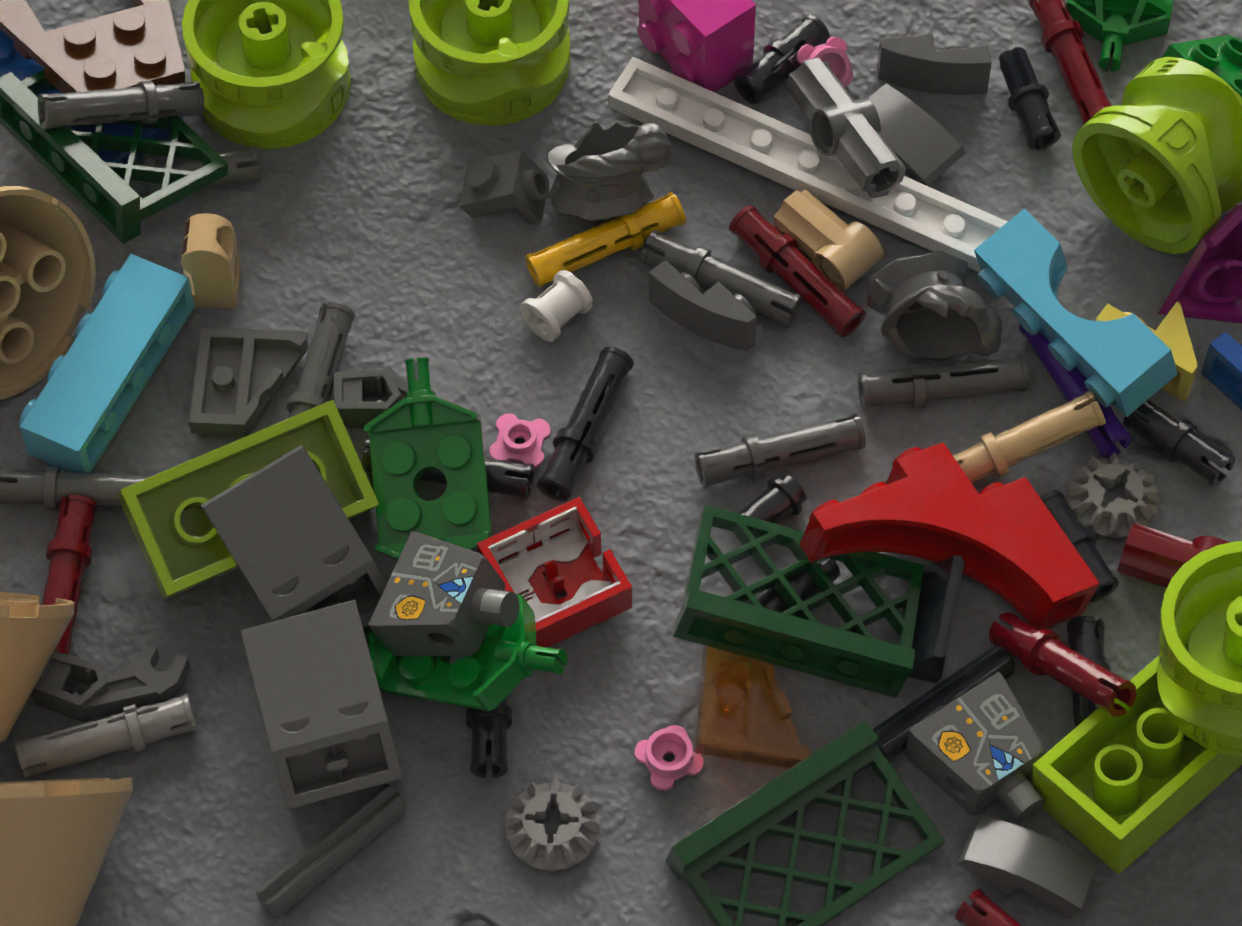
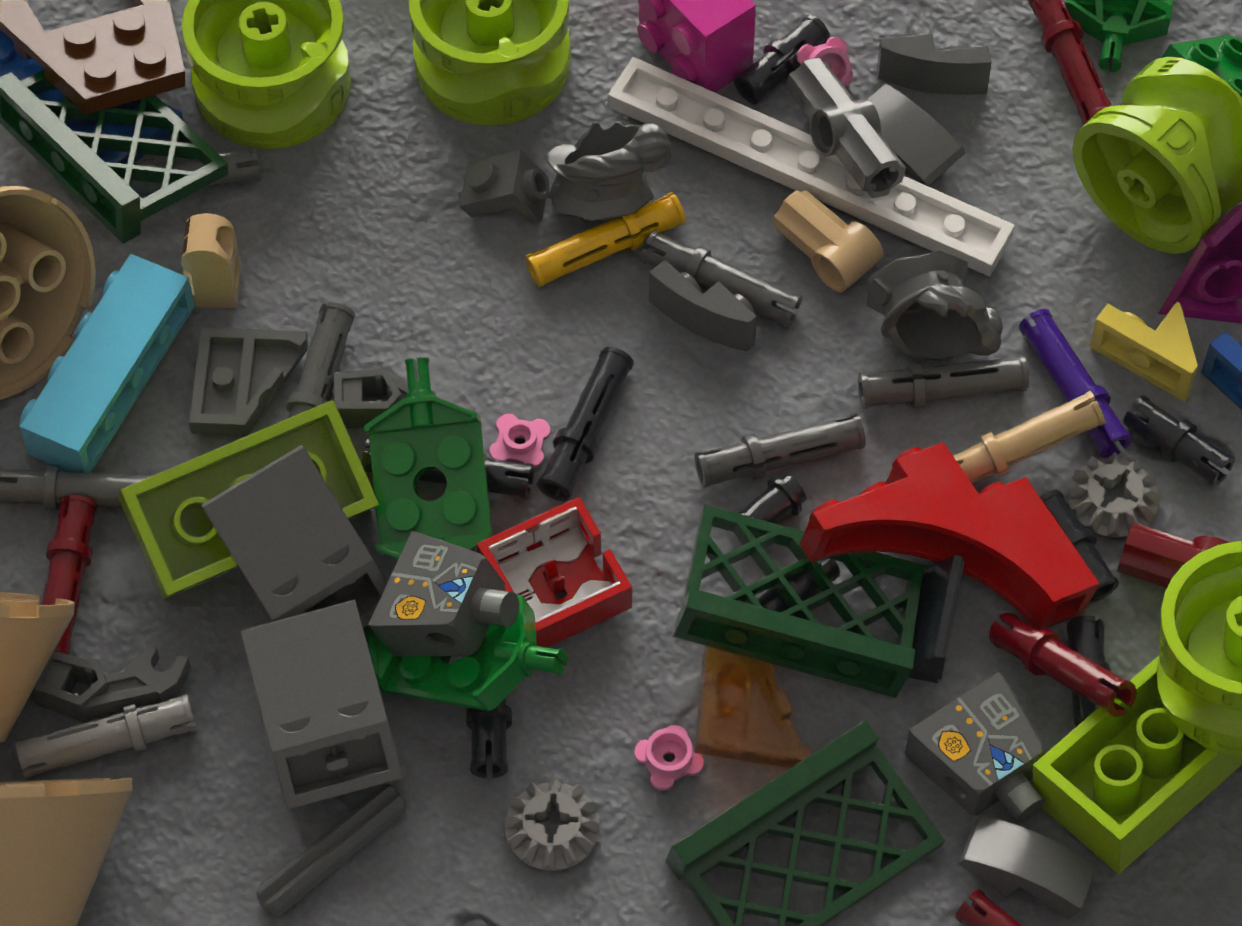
(142, 103): dark grey pin -> none
(556, 305): white bush -> none
(780, 255): dark red pin -> none
(894, 730): black axle -> none
(1028, 99): black axle -> none
(1117, 356): medium azure arch -> none

